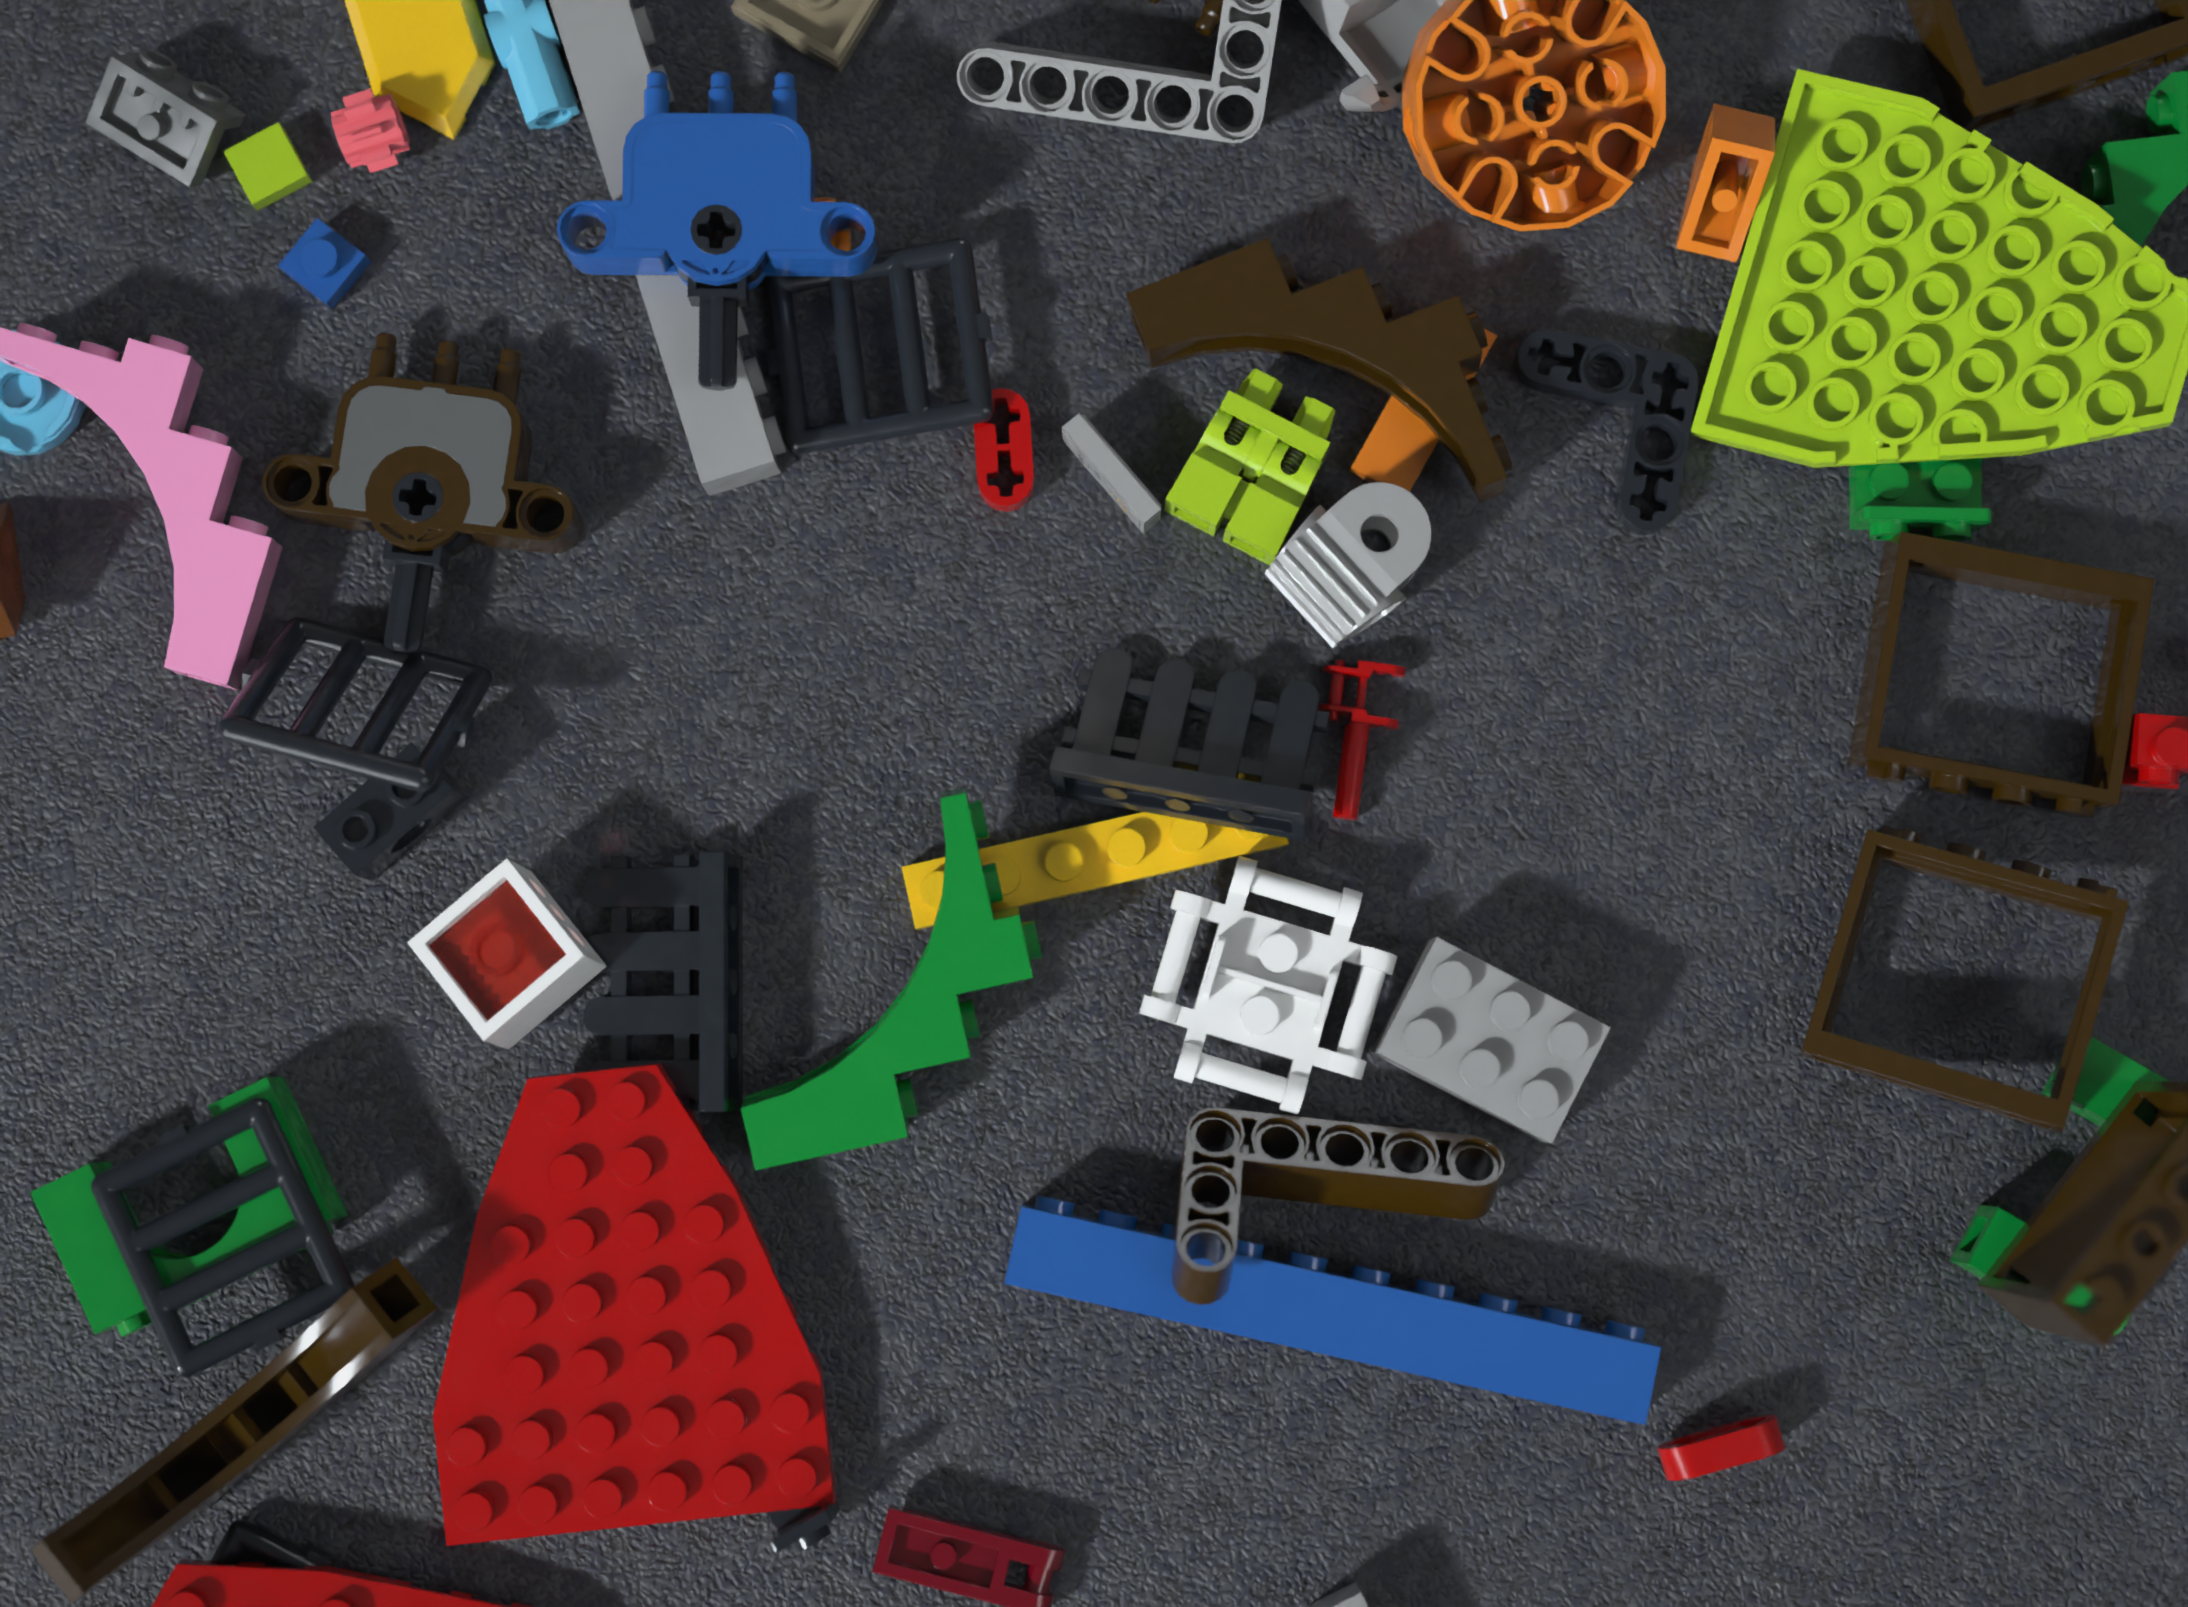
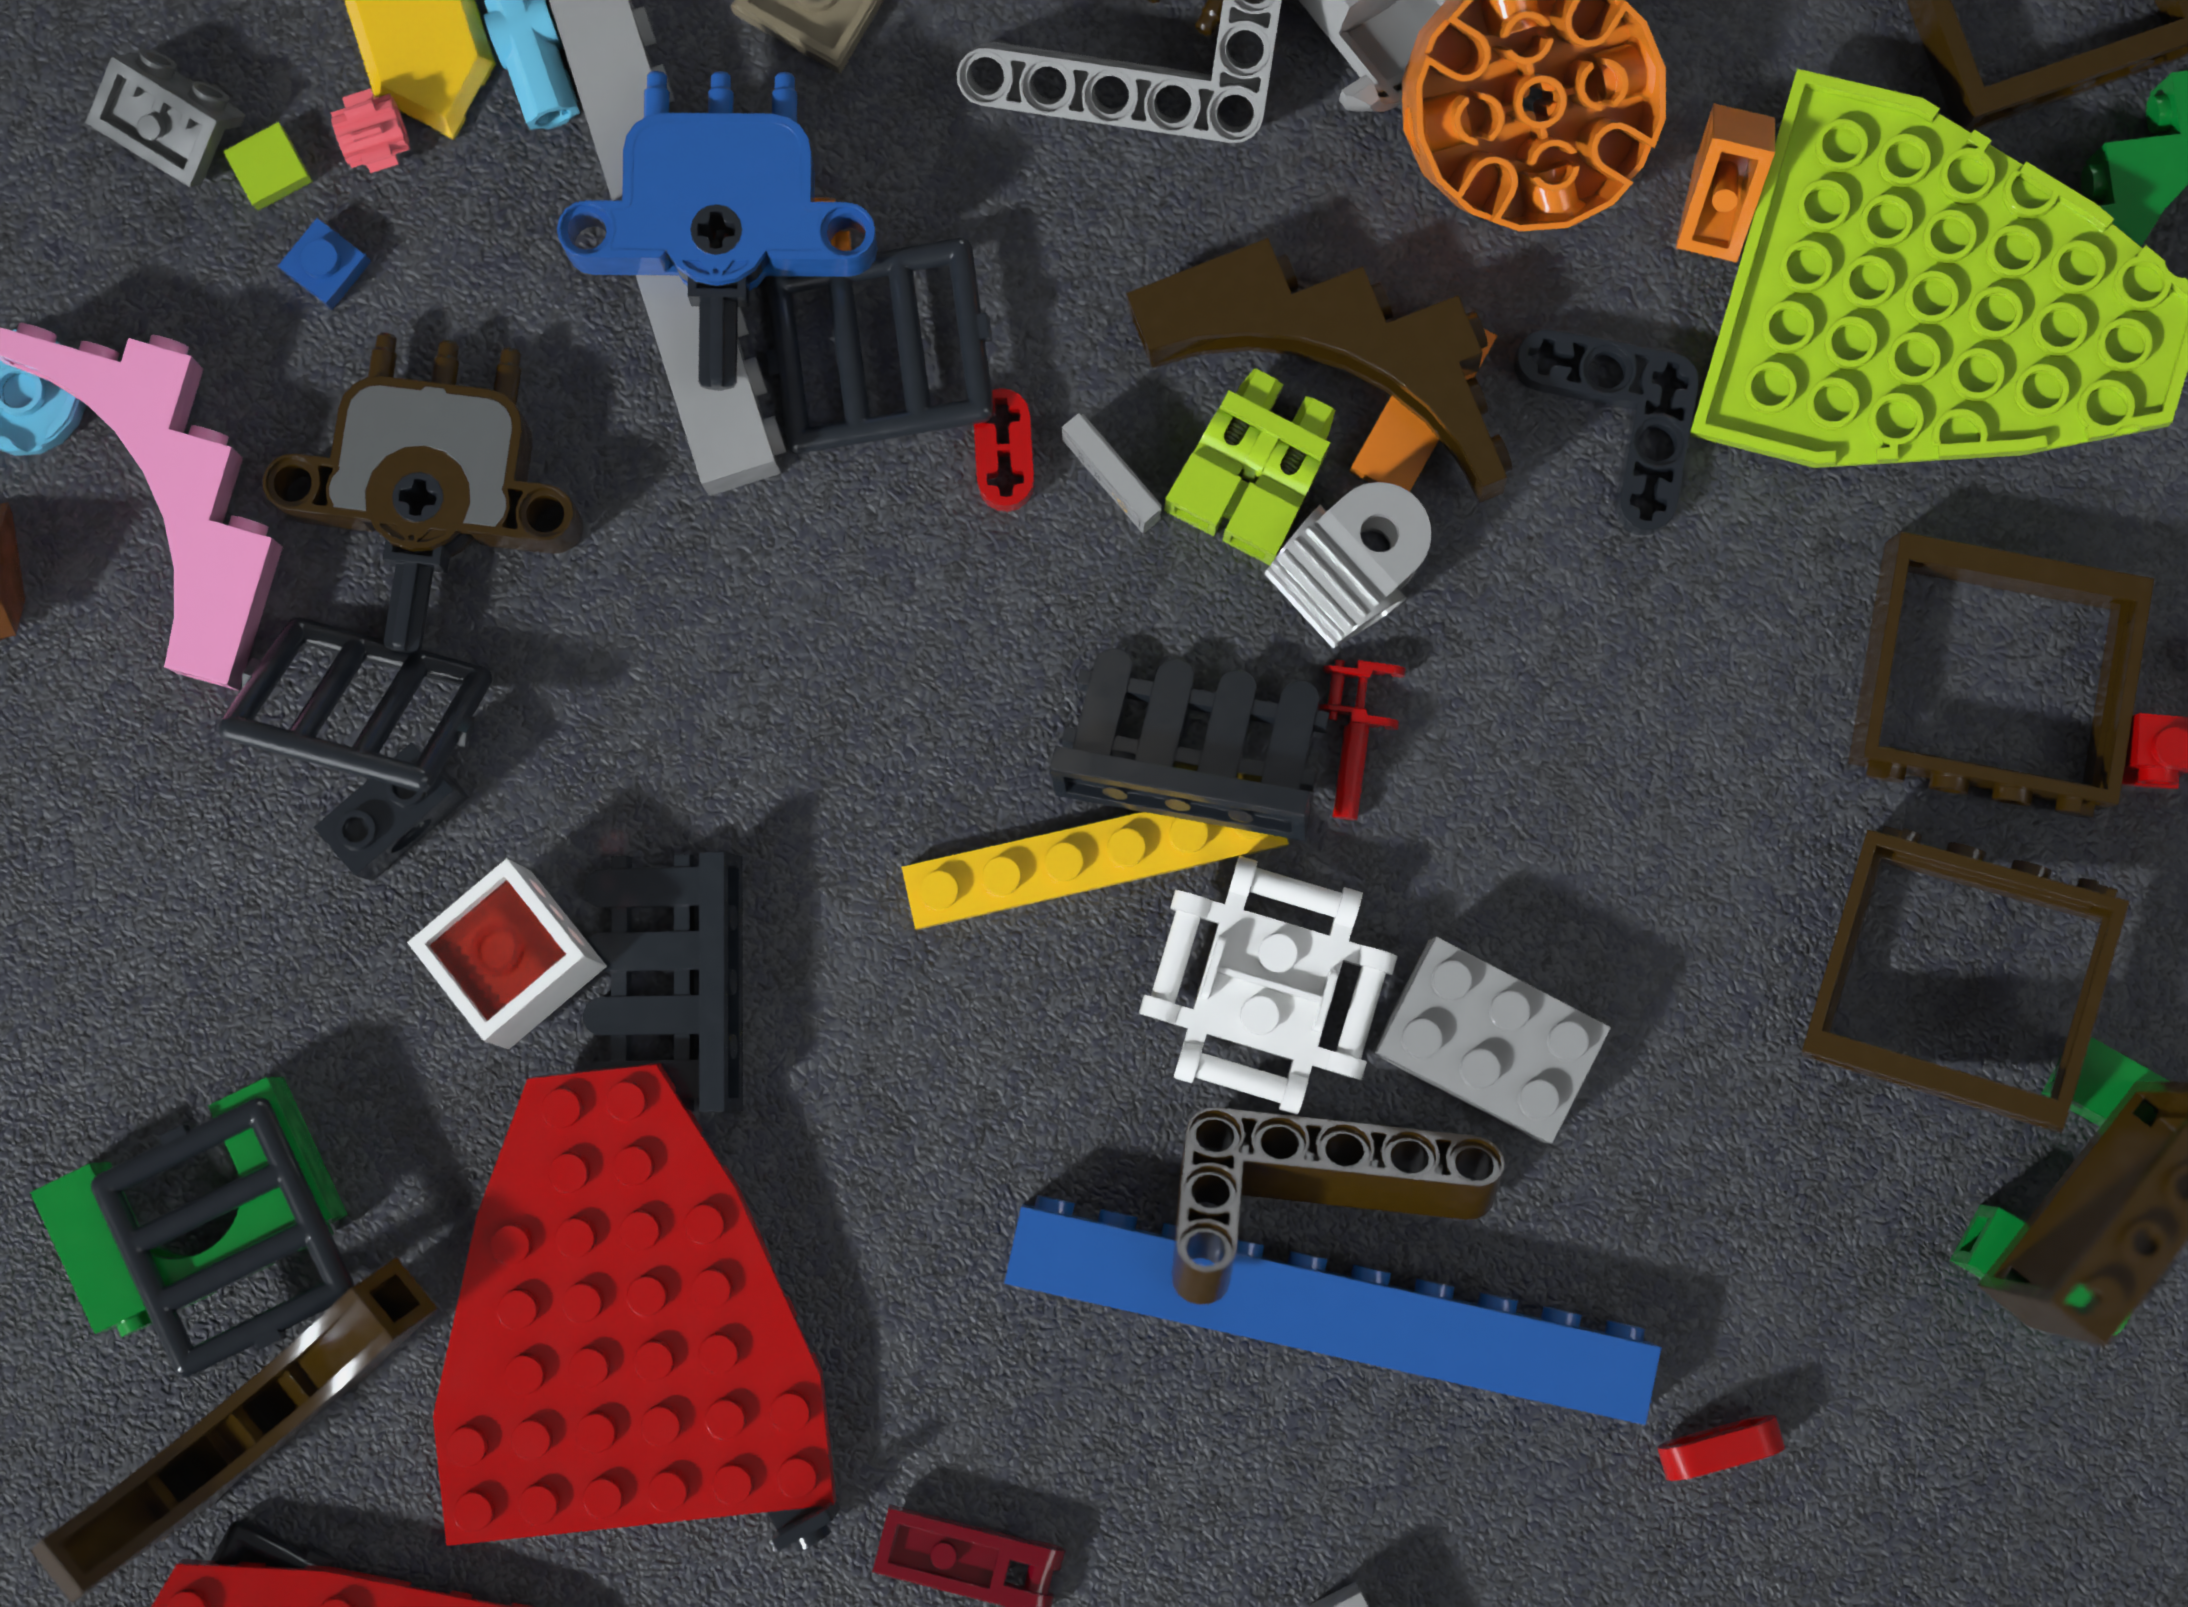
(858, 1093): green arch -> none
(1918, 497): green bracket -> none

